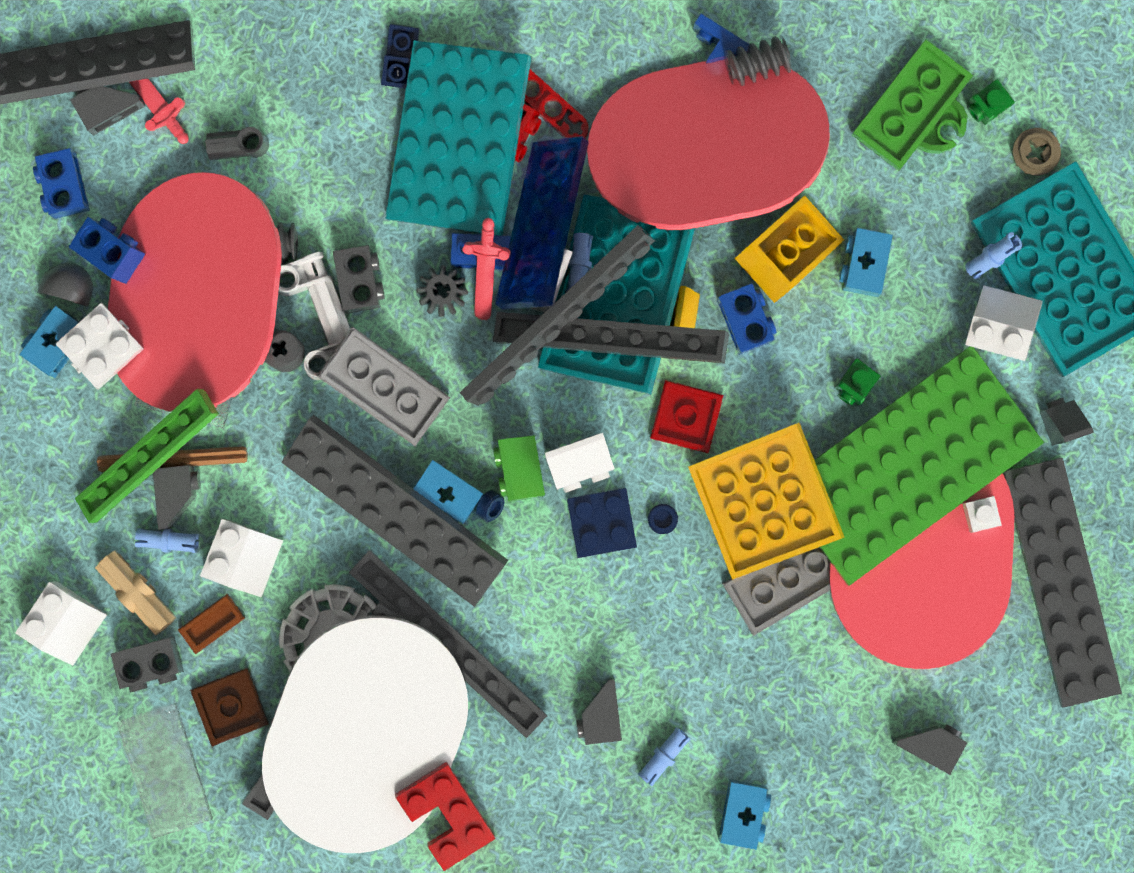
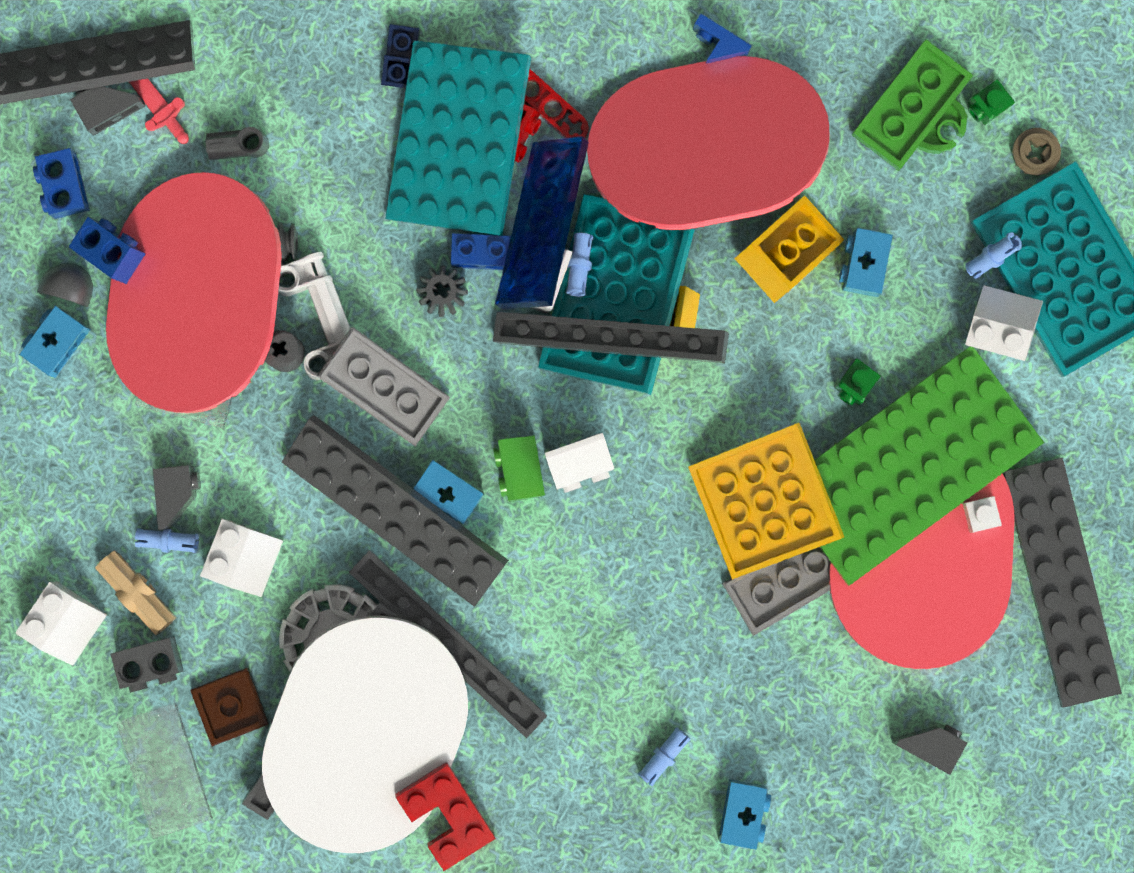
(99, 346): white plate -> none
(146, 455): bright green plate -> none
(194, 457): medium nougat axle -> none
(211, 623): dark orange tile -> none
(350, 281): dark grey brick -> none
(486, 254): coral sword -> none
(490, 506): dark blue tile -> none
(564, 310): dark grey plate -> none
(601, 523): dark blue plate -> none
(601, 717): dark grey slope -> none
(662, 519): dark blue tile -> none
(686, 416): red tile -> none
(738, 321): blue brick -> none
(758, 60): dark grey piece -> none
(1065, 421): dark grey slope -> none

